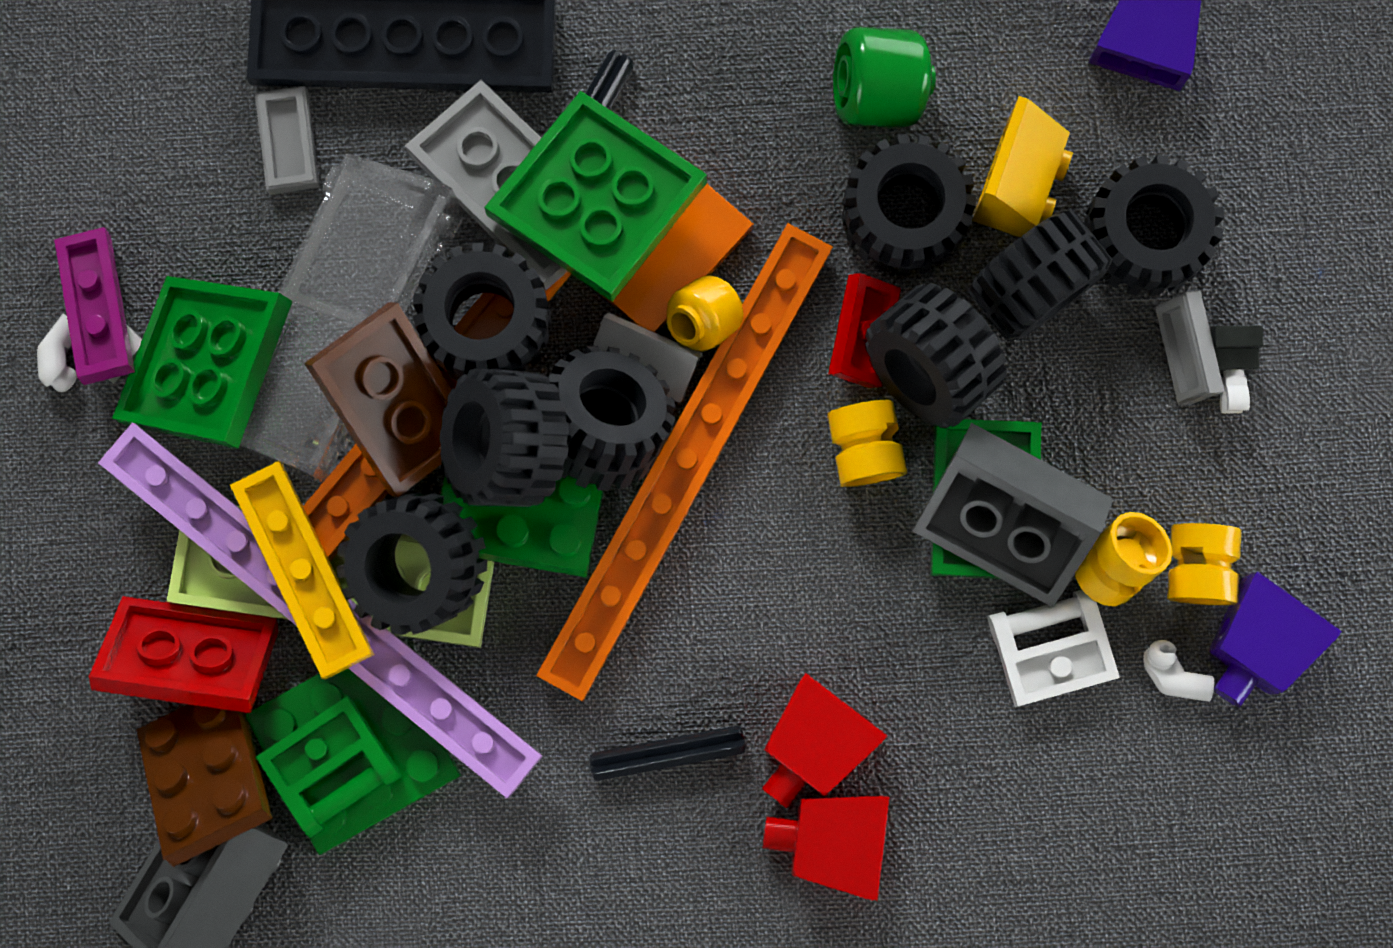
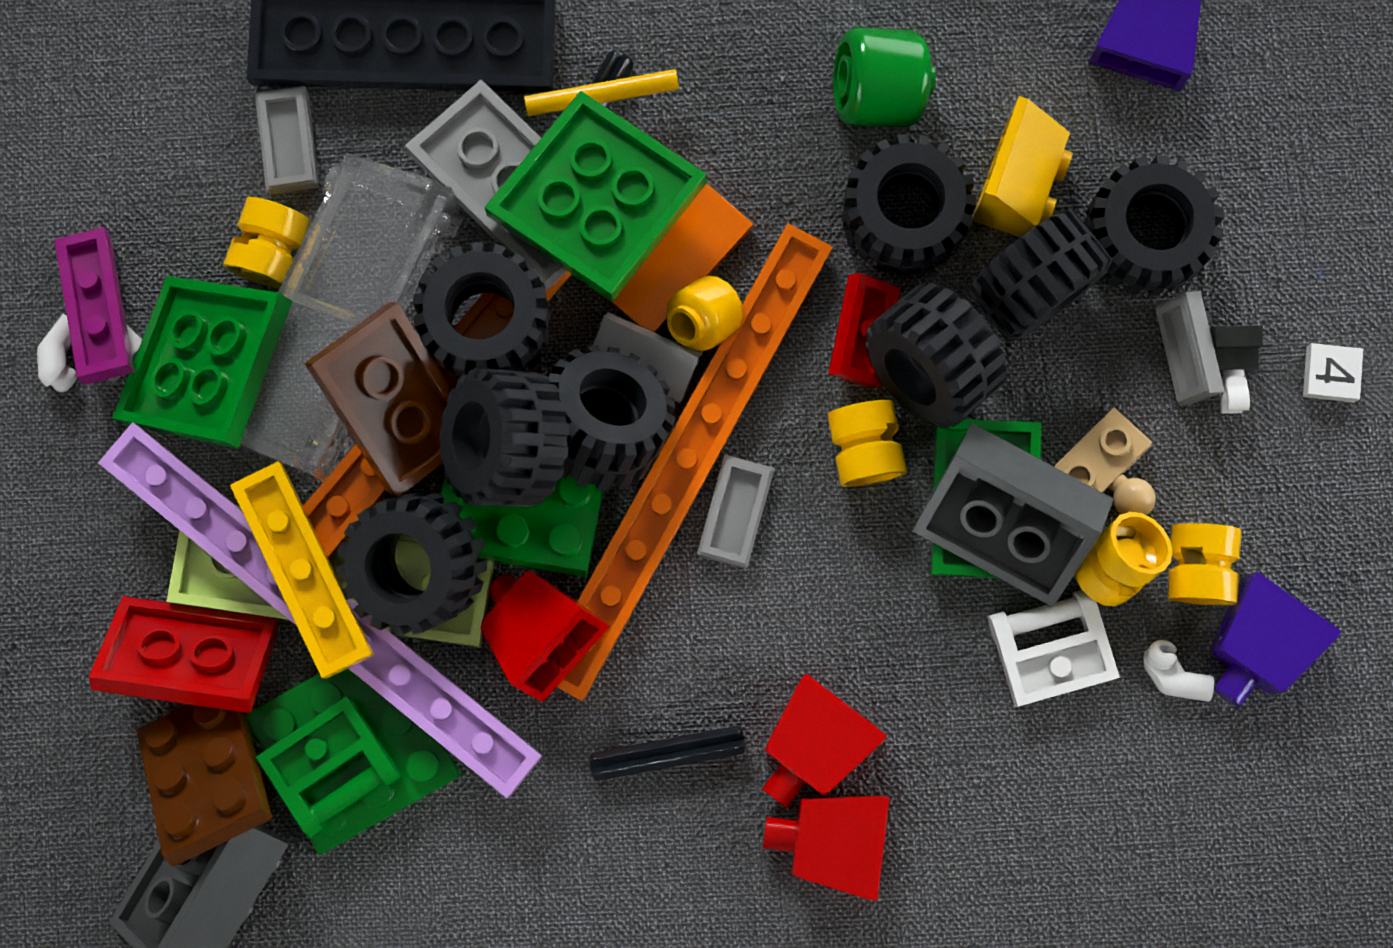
(266, 241): none -> yellow wheel
(538, 632): none -> red torso
(603, 91): none -> yellow bar
(735, 511): none -> light grey tile
(1104, 458): none -> tan plate
(1333, 372): none -> white tile

